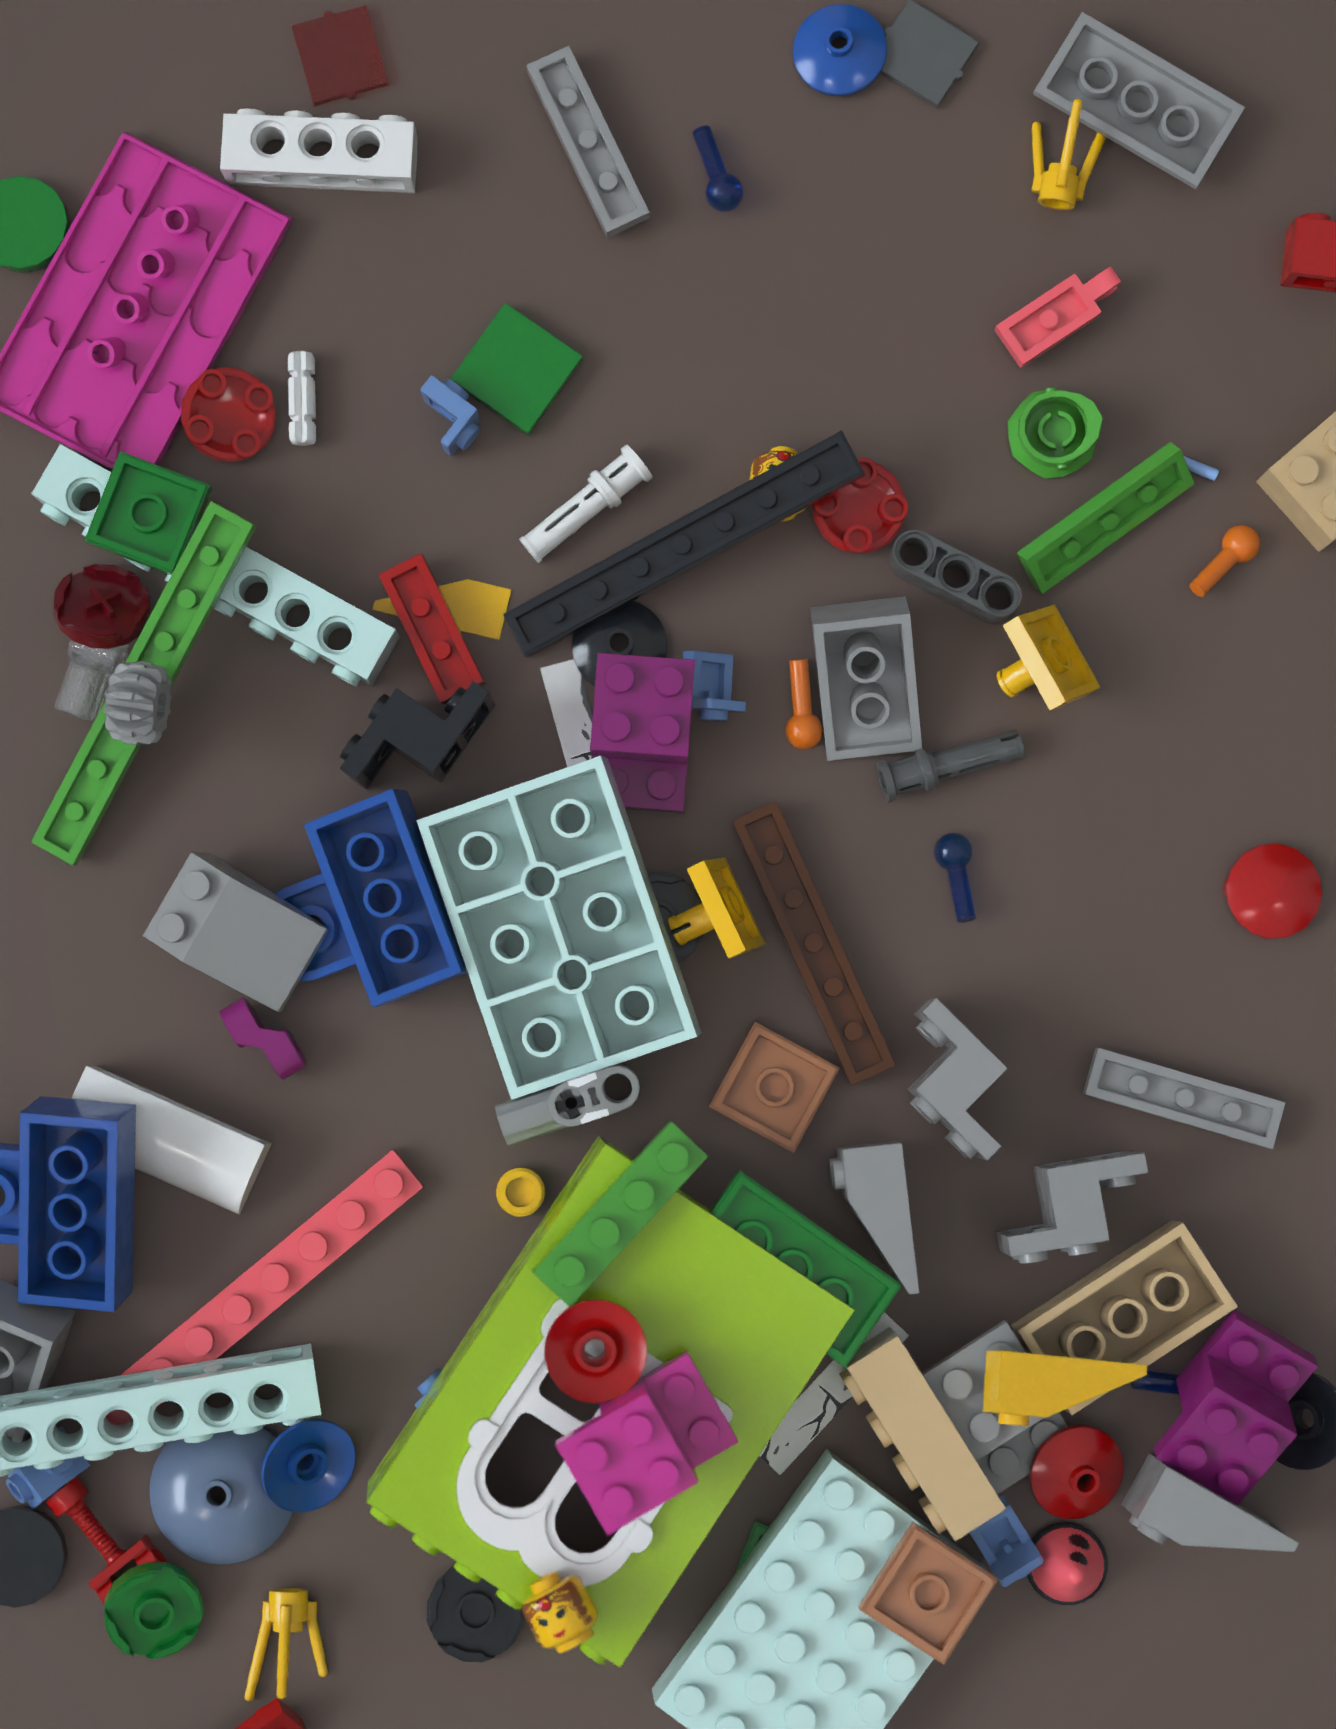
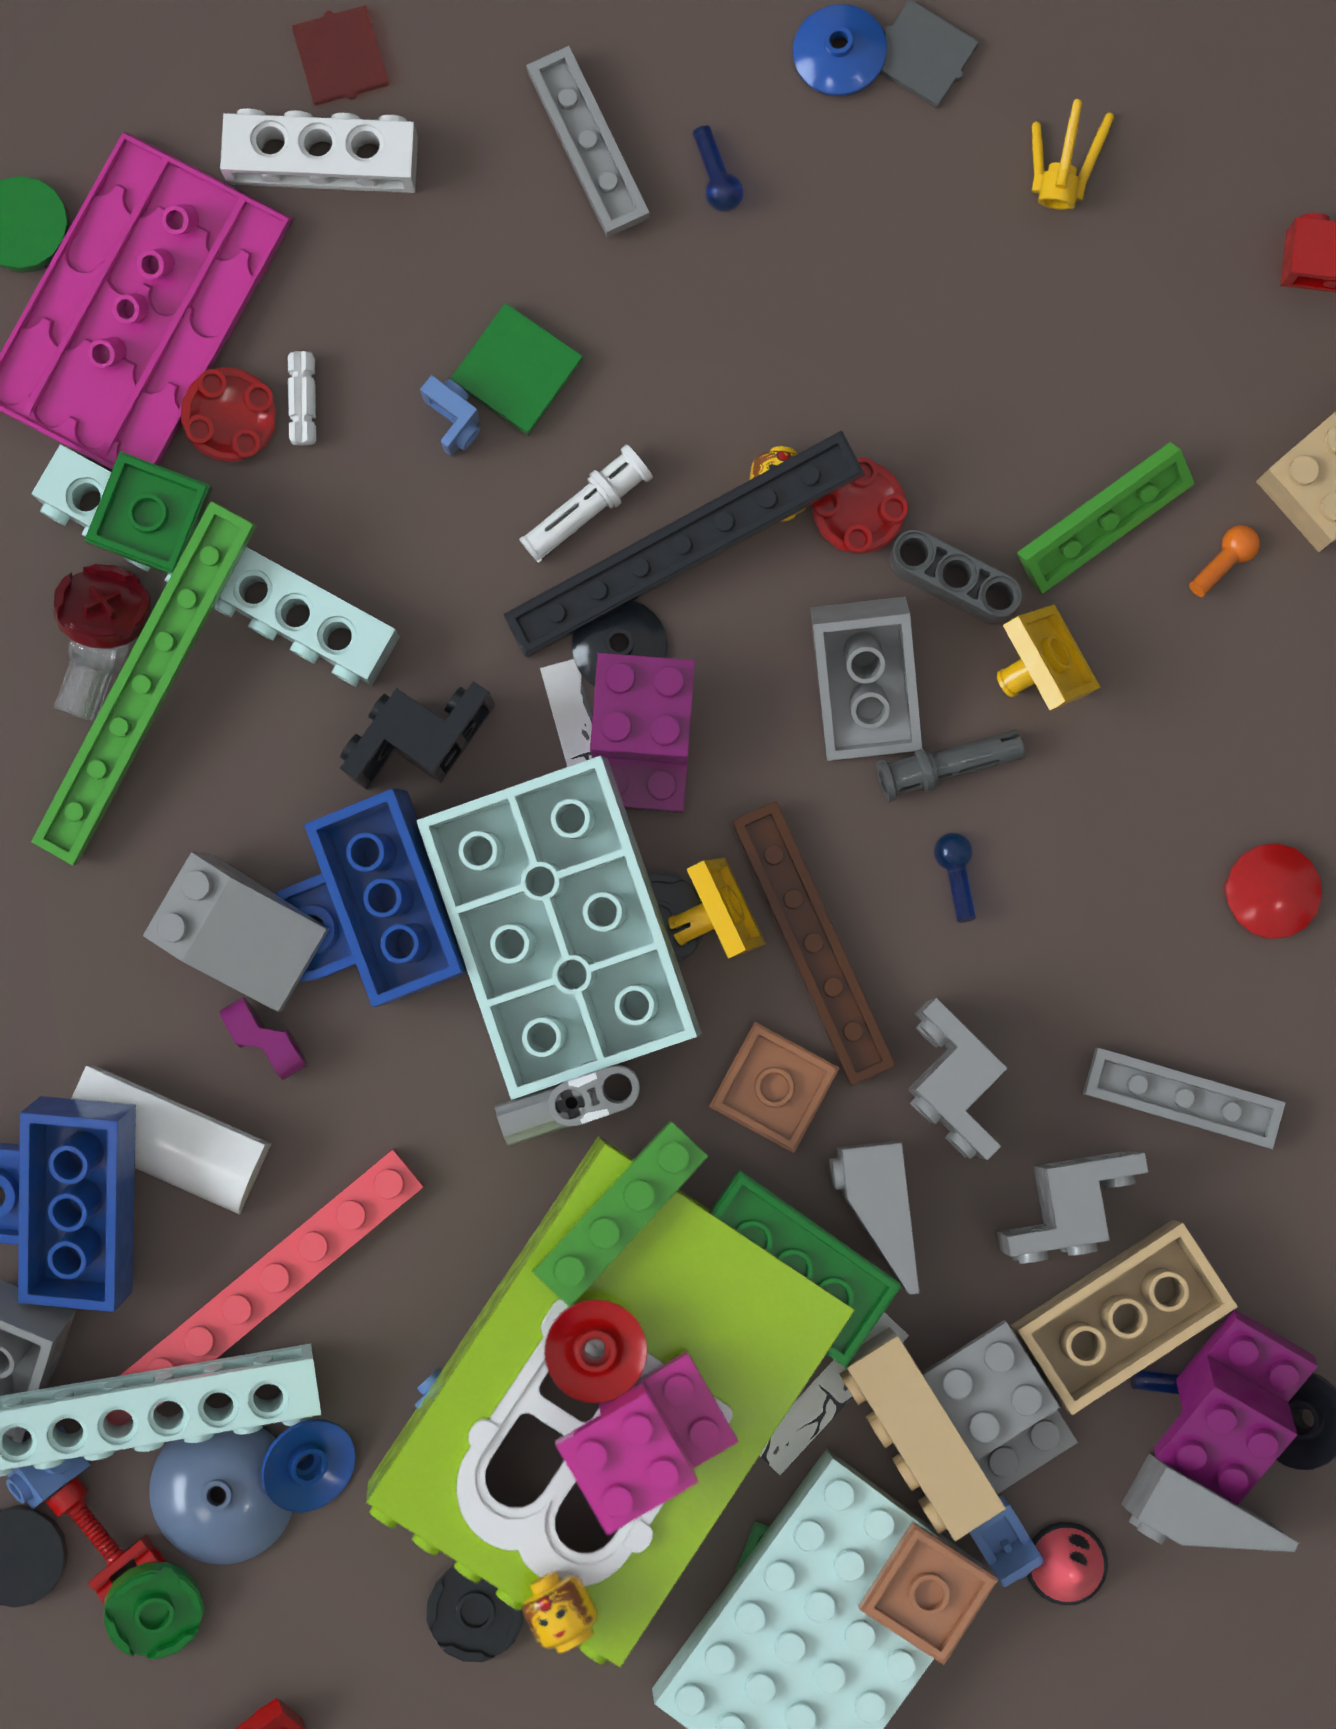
(138, 703): light grey gear -> none
(287, 1611): yellow plant -> none
(431, 627): red plate -> none
(474, 605): yellow sticker -> none
(520, 1191): yellow tile -> none
(713, 685): medium blue bracket -> none
(803, 728): orange bar -> none
(1043, 1385): yellow slope -> none
(1054, 432): bright green hat -> none
(1055, 316): coral plate -> none
(1064, 1460): red dish -> none
(1139, 100): light grey slope -> none
(1201, 469): light blue piece -> none

